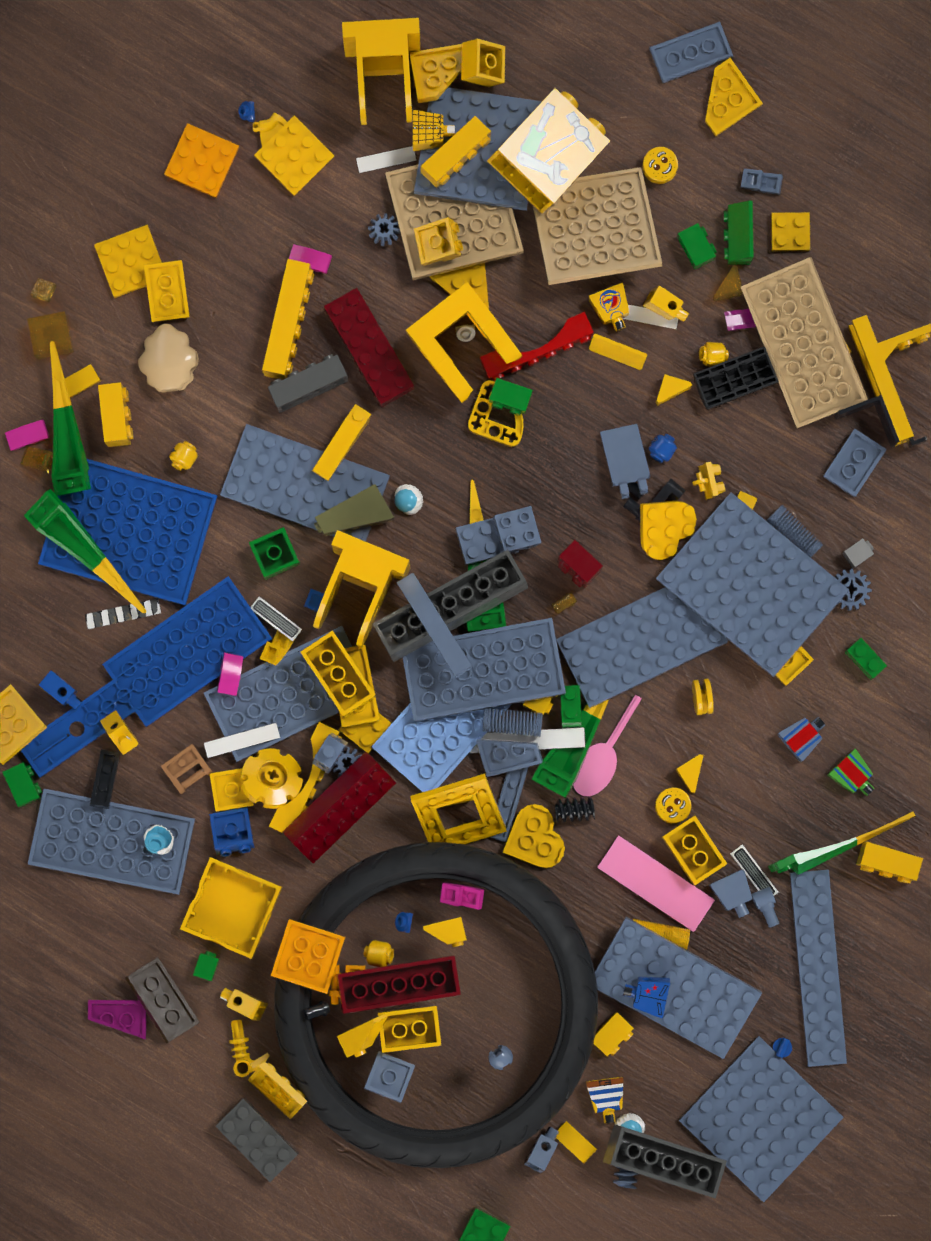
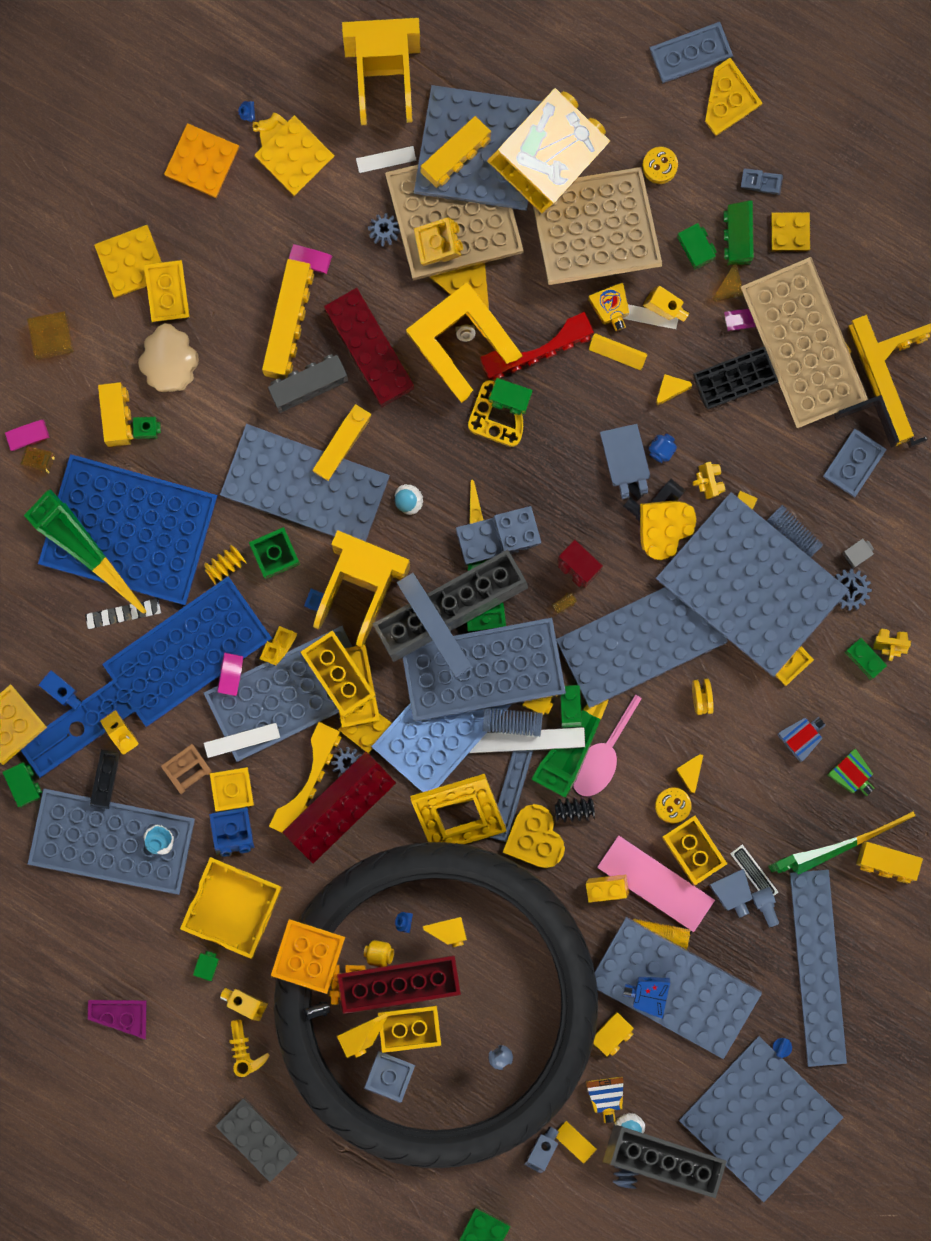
(43, 290): clear yellow tile -> none
(69, 458): green plate -> none
(81, 380): yellow tile -> none
(146, 427): none -> green brick
(162, 1000): dark brown plate -> none
(183, 456): yellow head -> none
(224, 563): none -> yellow piece
(271, 792): yellow piece -> none
(276, 618): sticker -> none
(277, 1089): yellow plate -> none
(329, 752): sand blue torso -> none
(358, 511): olive slope -> none
(429, 130): yellow torso -> none
(435, 70): yellow plate -> none
(462, 895): dark pink slope -> none
(483, 63): yellow brick -> none
(507, 755): sand blue wing -> none
(607, 888): none -> yellow brick
(713, 353): yellow head -> none
(892, 646): none -> yellow hips

